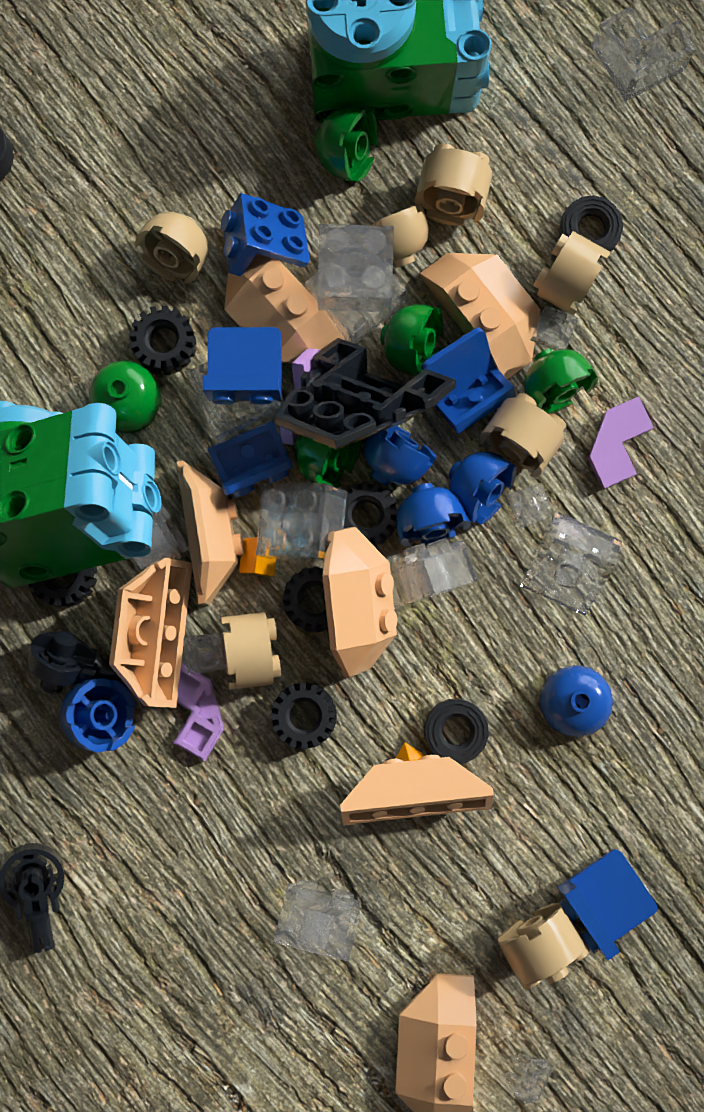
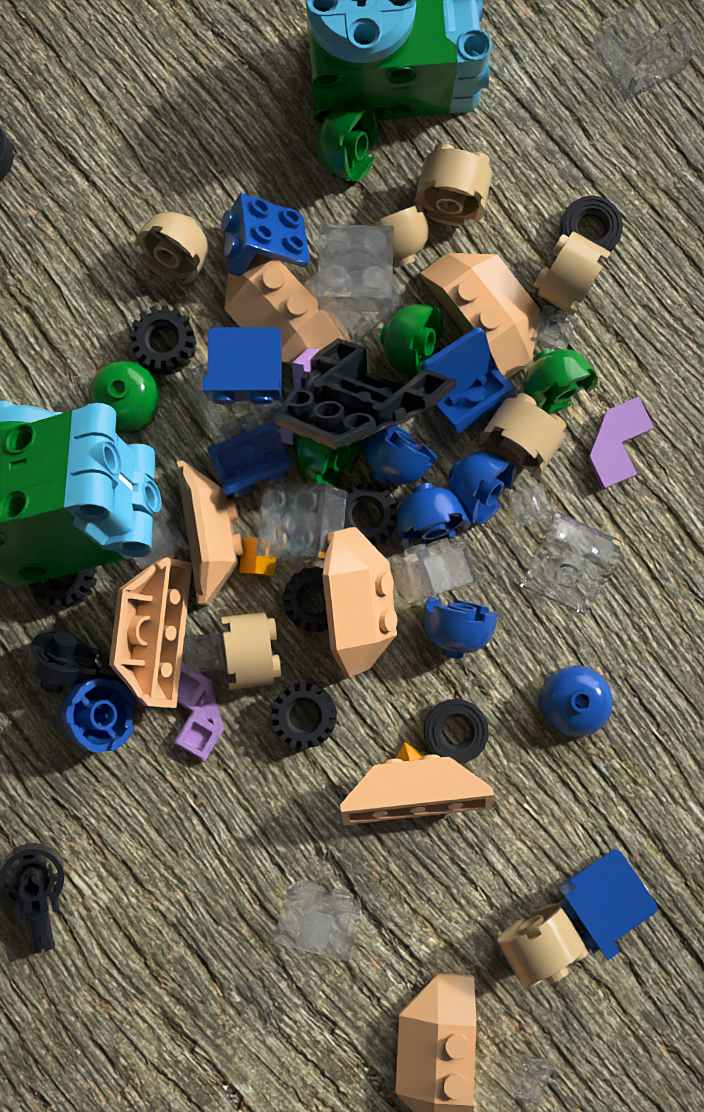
(458, 626): none -> blue cylinder

